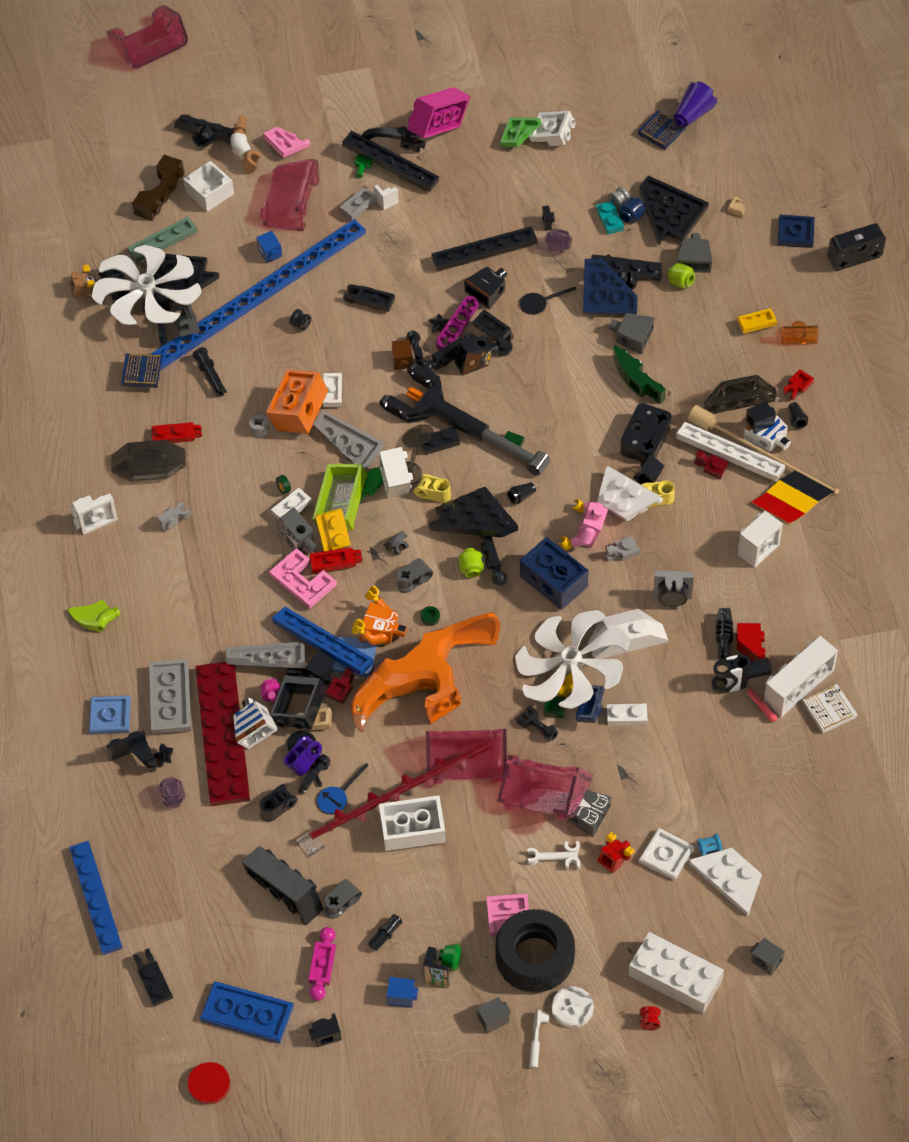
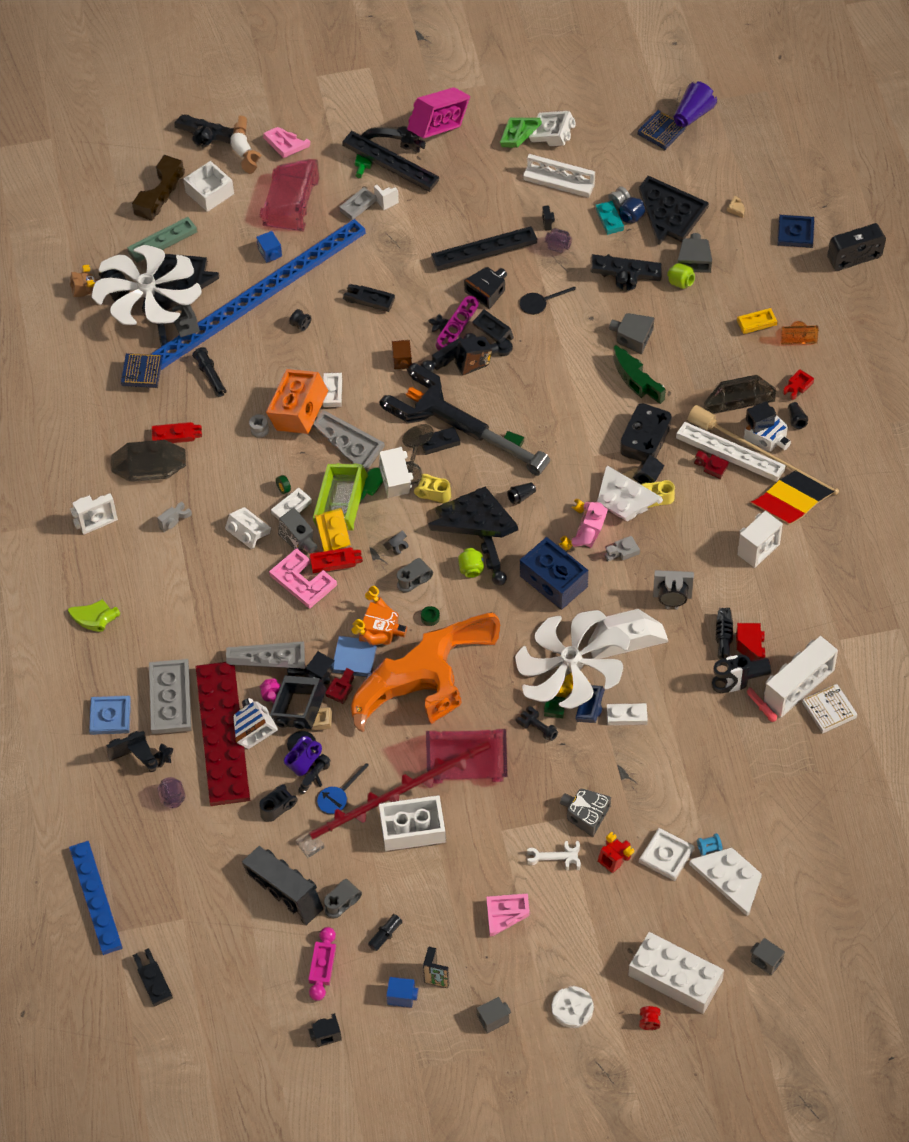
(153, 41): clear pink windscreen -> none
(208, 1083): red tile -> none
(246, 527): none -> white bracket
(247, 1012): blue tile -> none
(323, 640): blue plate -> none
(414, 338): black hinge -> none
(450, 956): green cone -> none
(535, 976): black tyre -> none
(539, 1017): white piece -> none
(543, 787): clear pink windscreen -> none
(559, 178): none -> white fence
(606, 290): dark blue plate -> none

